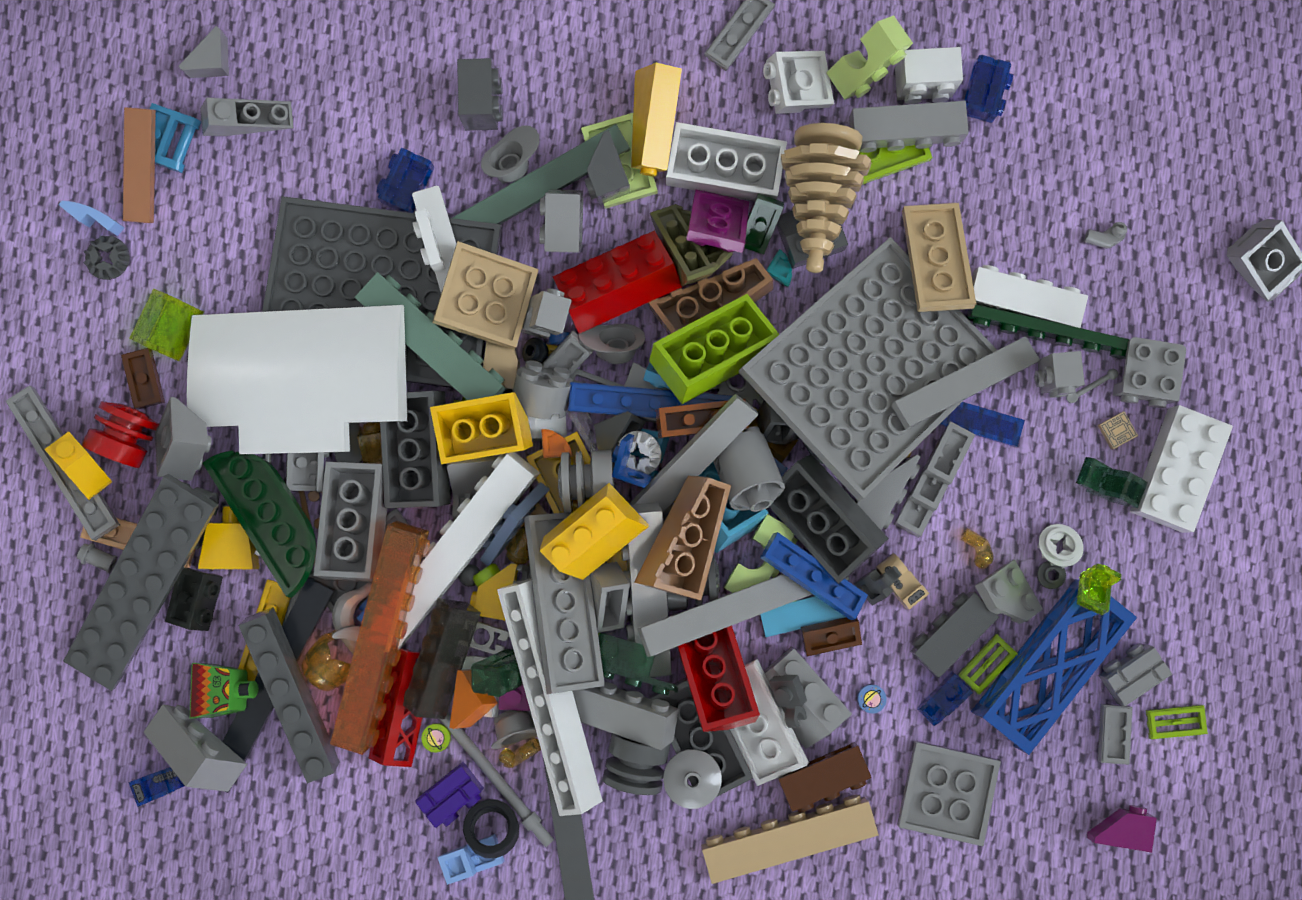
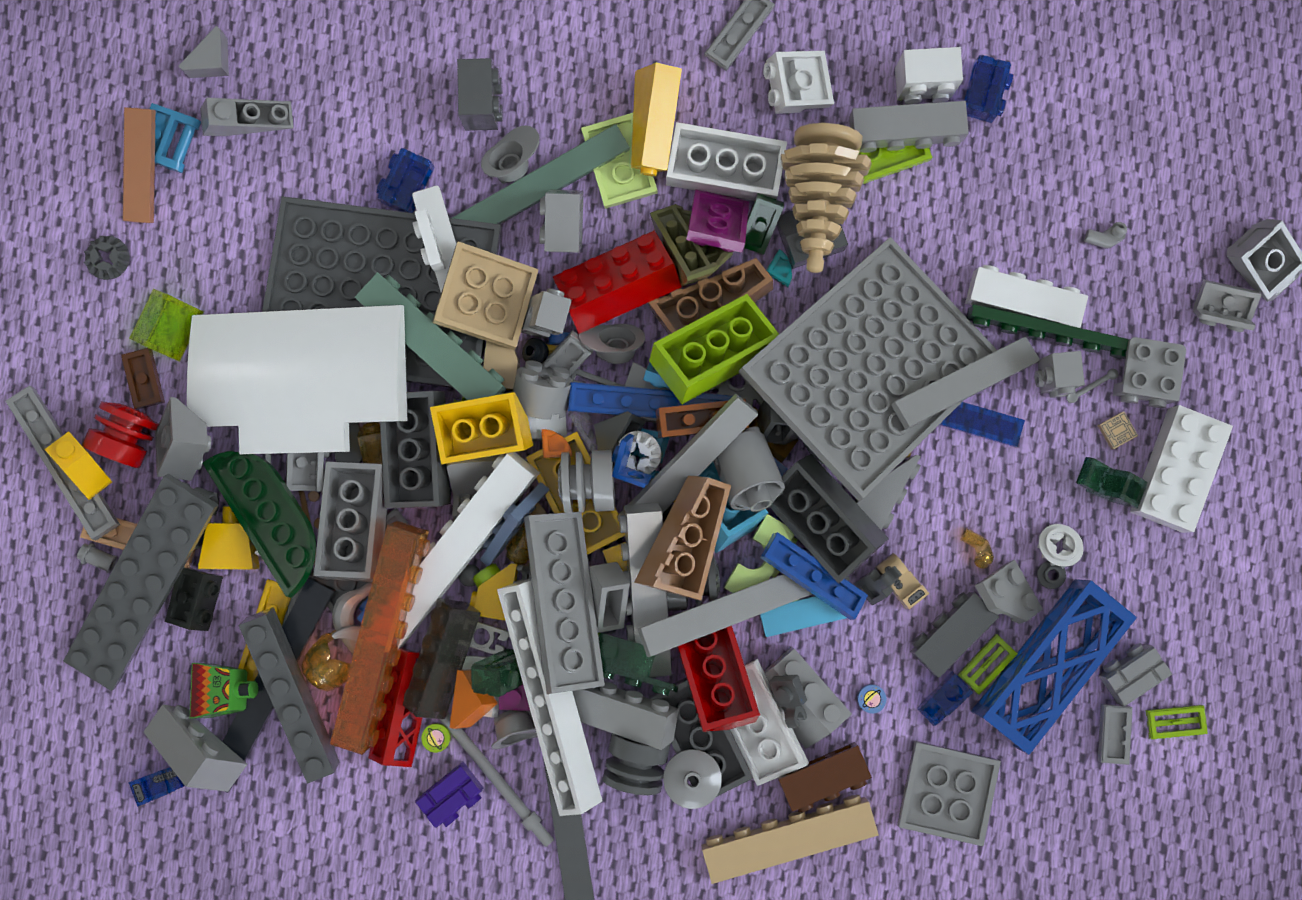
(89, 215): light blue slope -> none
(464, 863): light blue slope -> none
(475, 813): black tyre -> none
(519, 755): clear yellow arm -> none
(592, 533): yellow slope -> none
(606, 173): dark grey slope -> none
(831, 636): reddish brown plate -> none
(885, 46): yellowish green arch -> none
(934, 479): light grey slope -> none
(938, 257): tan plate -> none
(1095, 588): clear neon green bracket -> none
(1126, 829): magenta slope -> none
(1226, 305): none -> light grey bracket

